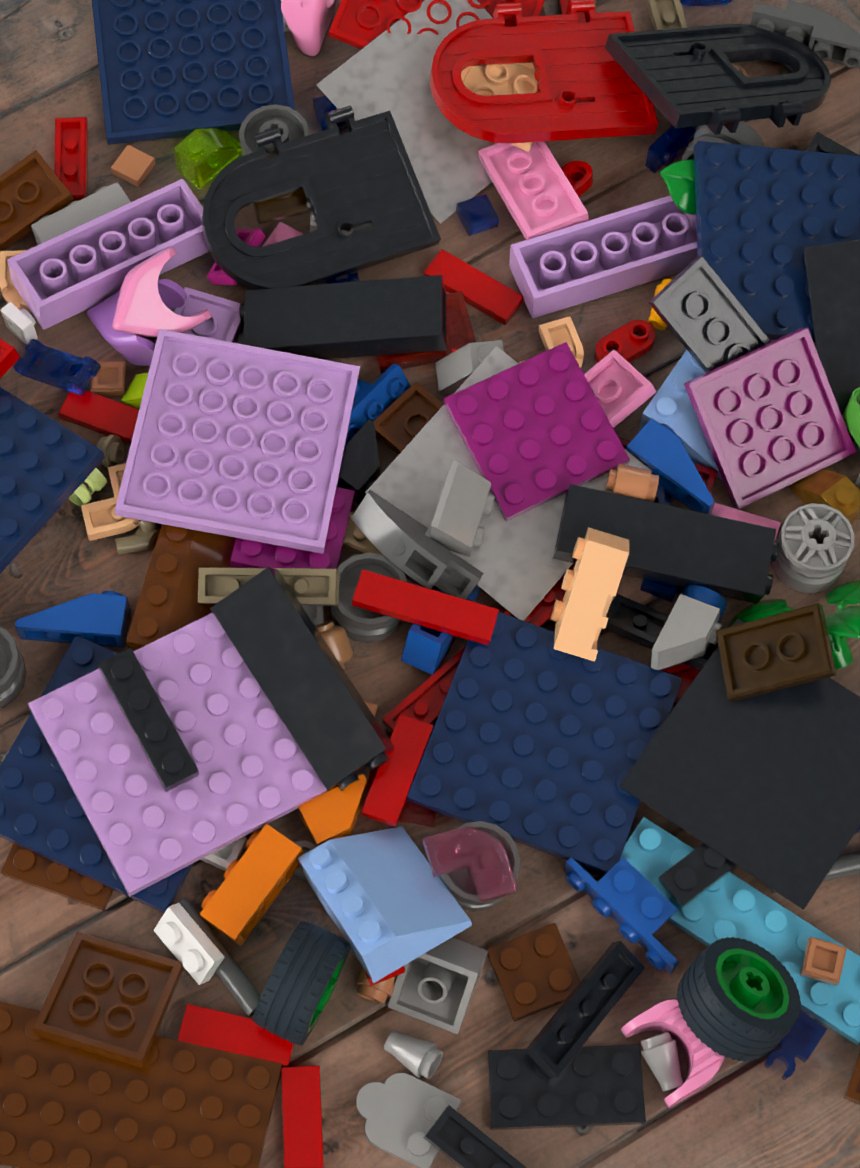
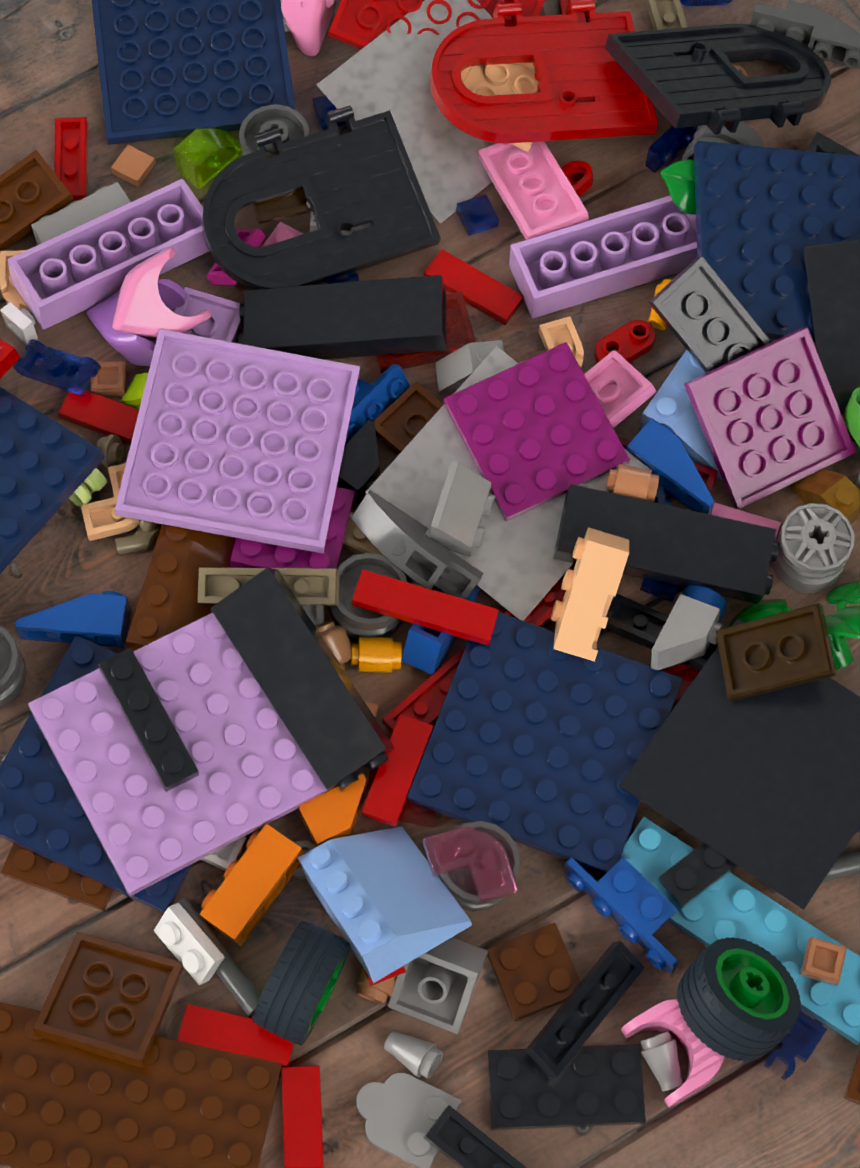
(376, 654): none -> light orange brick

